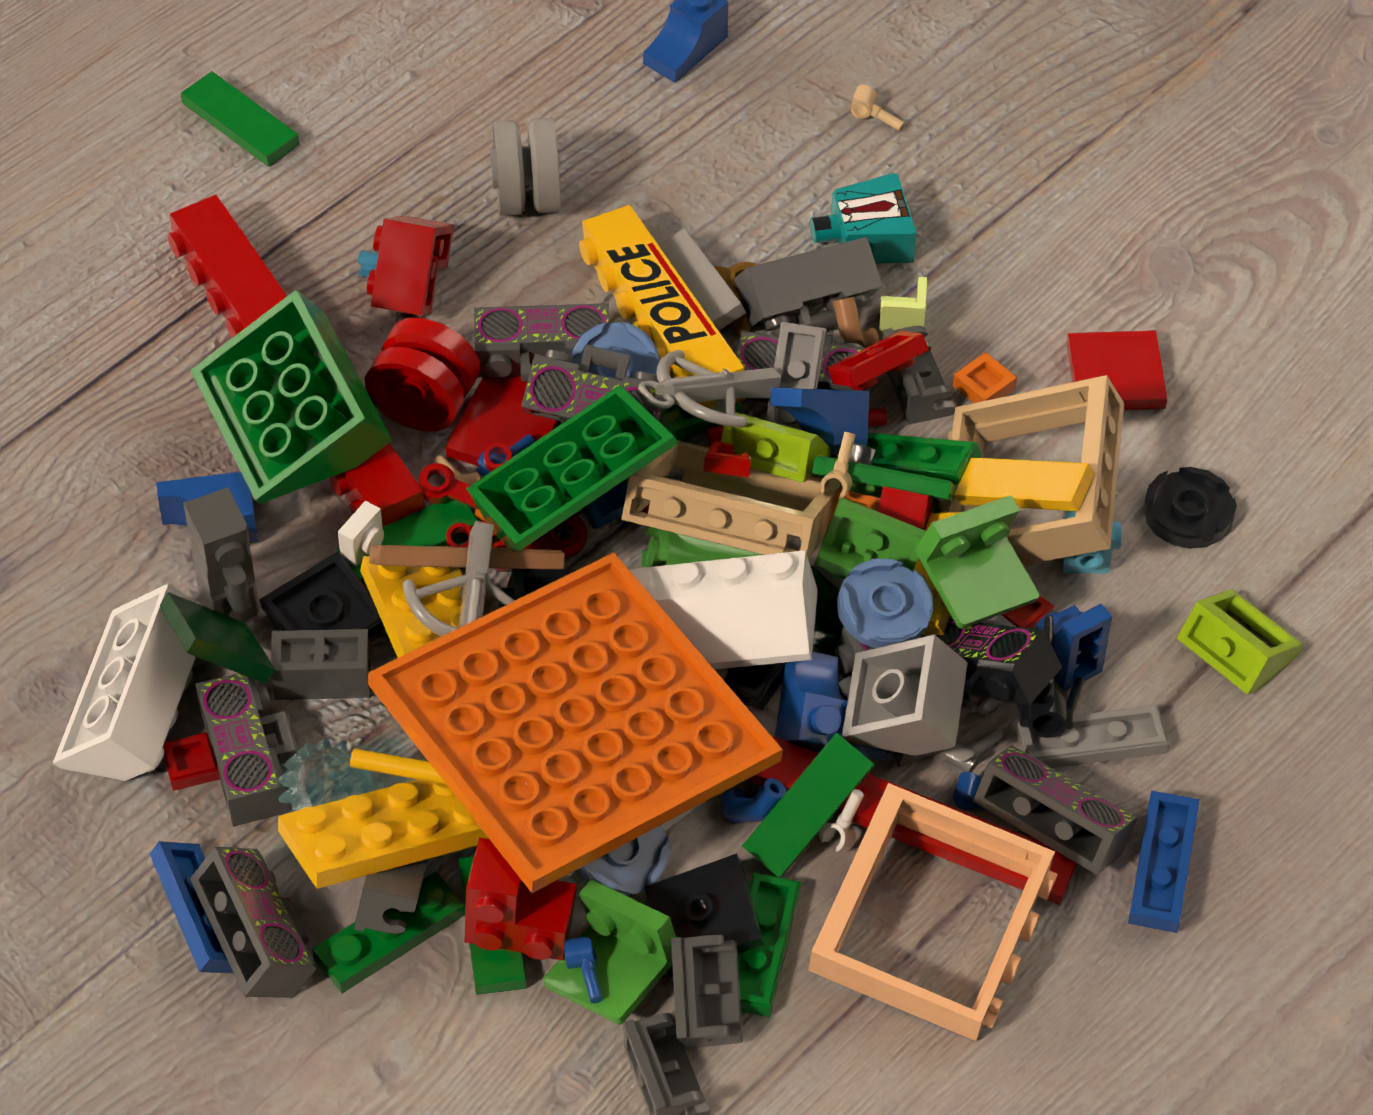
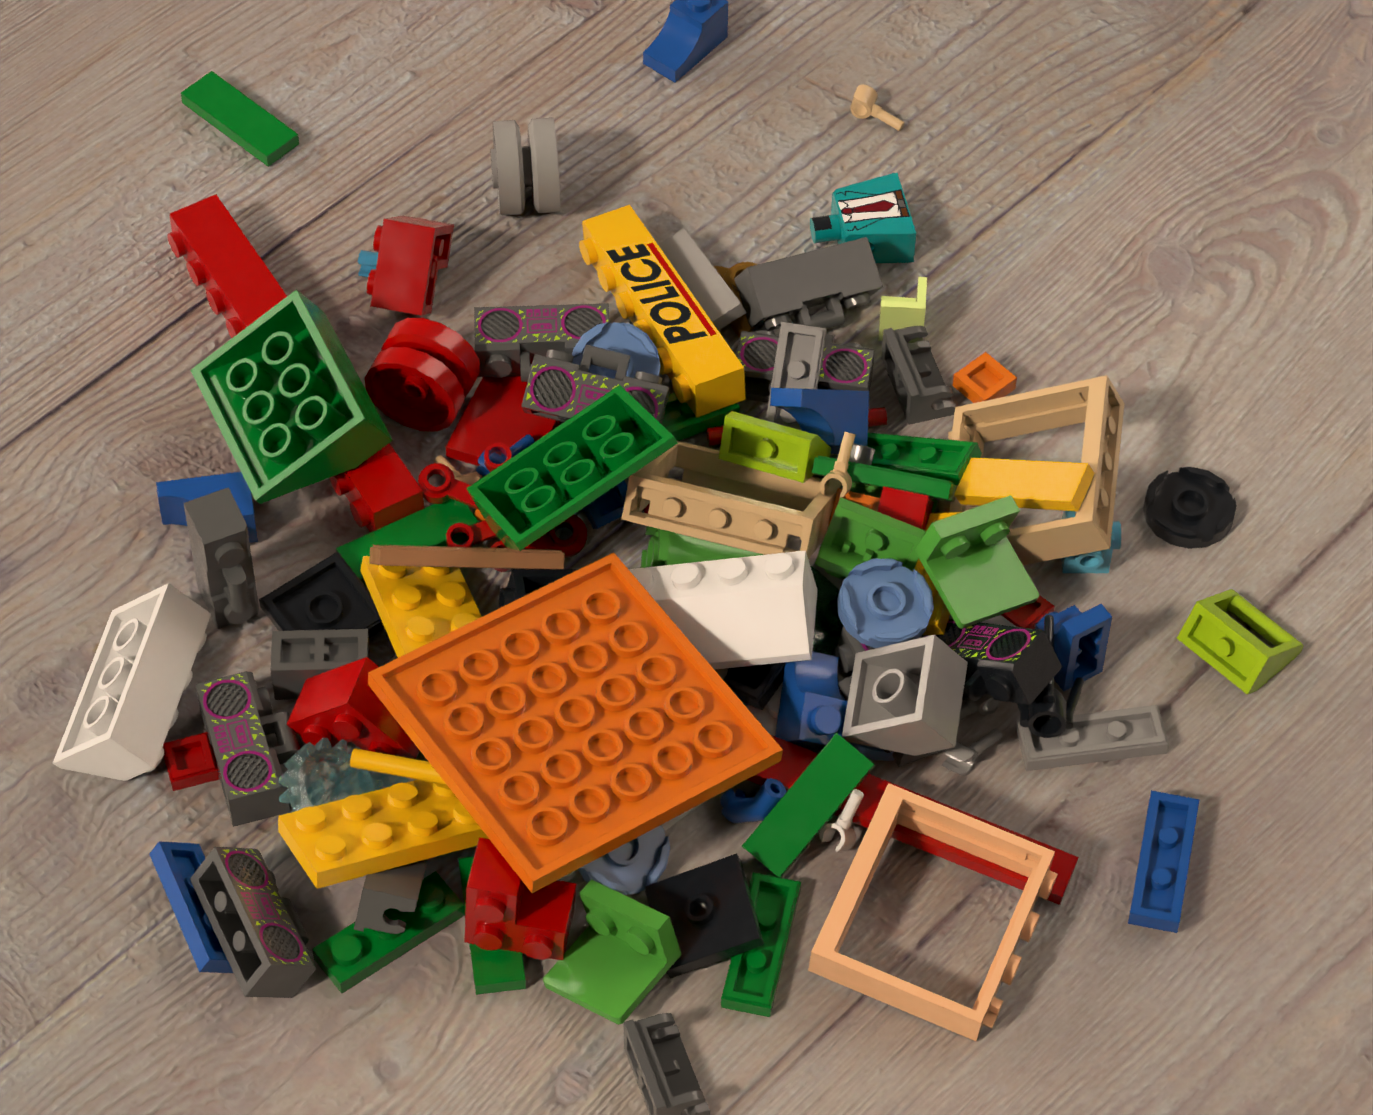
(216, 638): dark green tile -> none
(346, 708): none -> red brick
(360, 533): white plate -> none
(472, 585): light grey piece -> none
(581, 954): blue hand -> none
(706, 991): dark grey hinge -> none
(708, 387): light grey piece -> none
(723, 460): red tile -> none
(850, 326): medium nougat arm -> none
(889, 354): red plate -> none
(966, 790): blue hand -> none
(1054, 809): dark grey piece -> none
(1127, 359): red tile -> none

